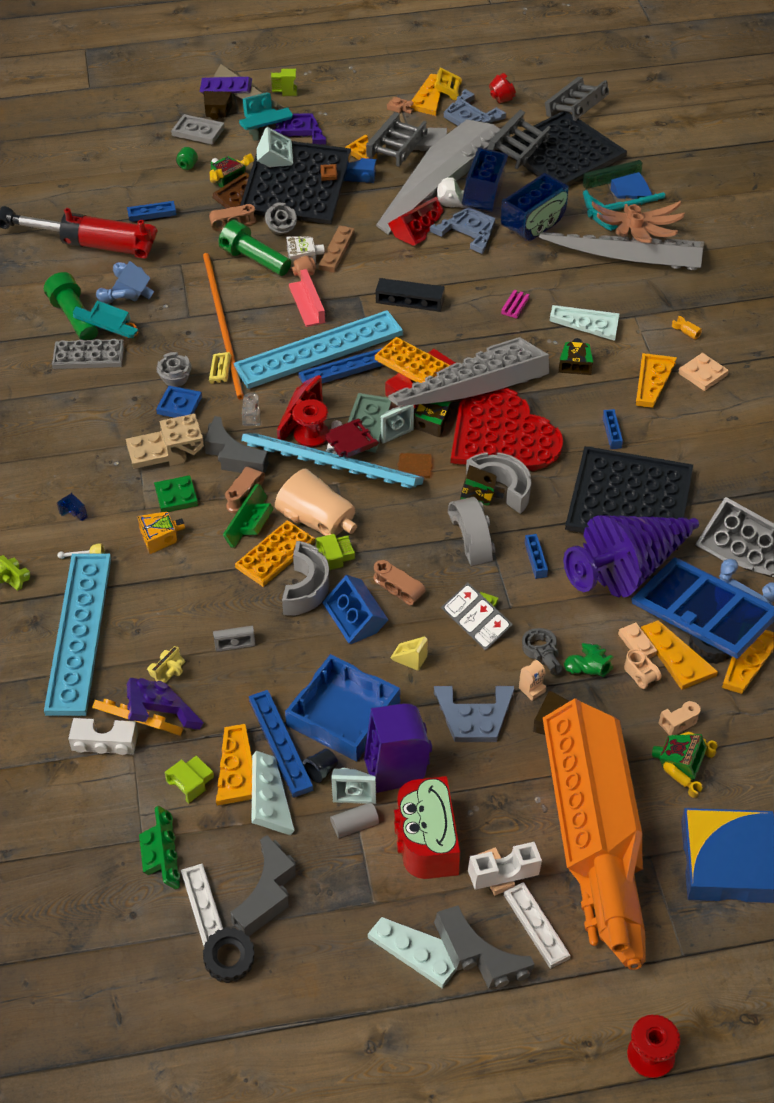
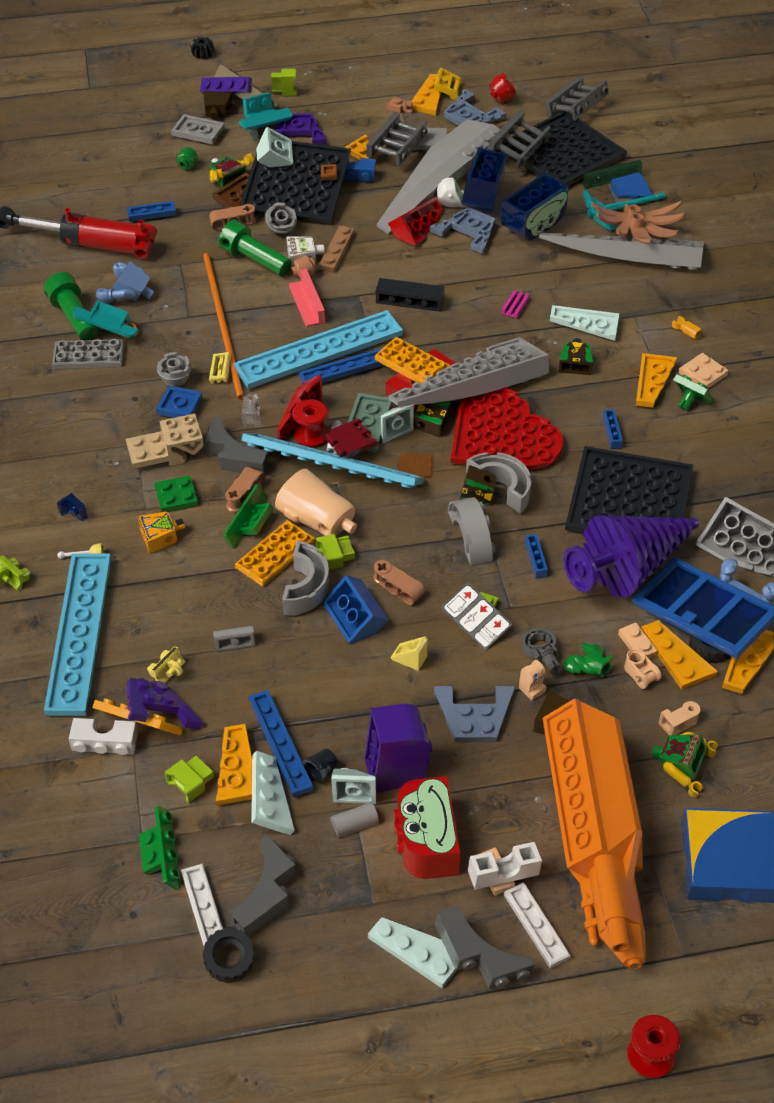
(202, 47): none -> black gear
(338, 706): blue tile -> none
(692, 391): none -> green plate

